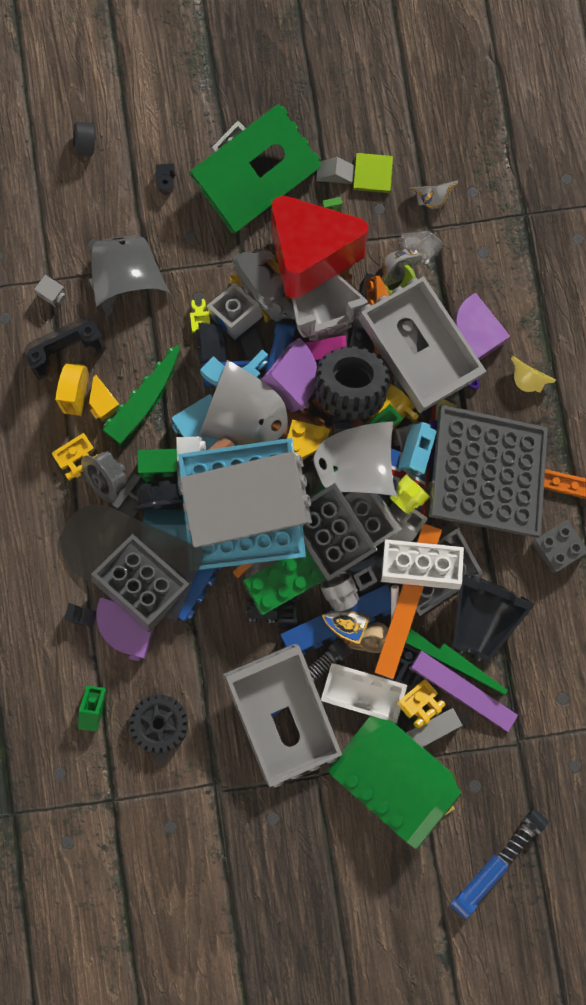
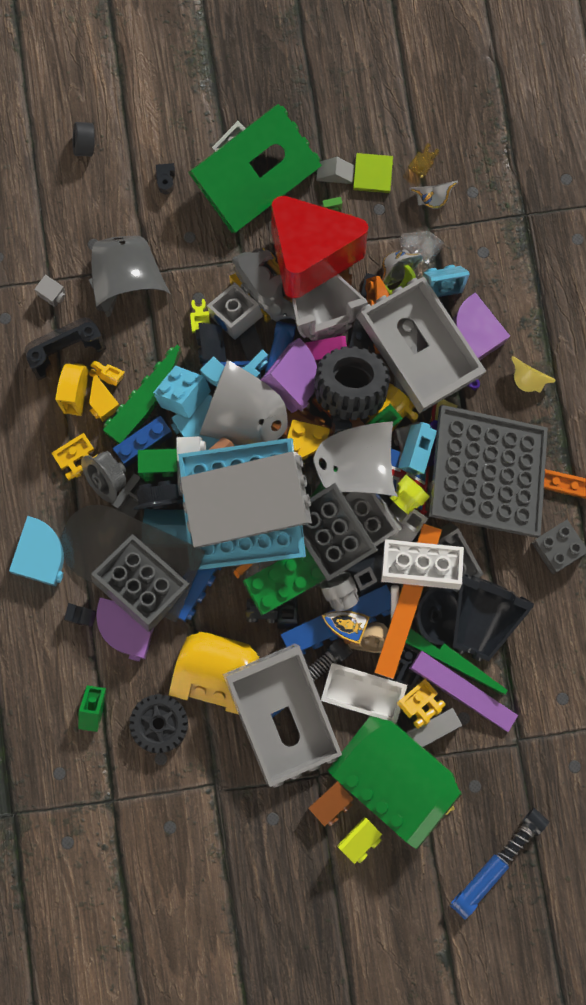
(39, 553): none -> medium azure brick
(108, 374): none -> yellow plate
(144, 439): none -> blue brick
(182, 391): none -> medium azure brick
(202, 667): none -> yellow piece
(331, 803): none -> dark orange brick
(360, 840): none -> neon yellow slope
(422, 162): none -> clear yellow plate
(441, 626): none -> black dish
(448, 280): none -> medium azure slope

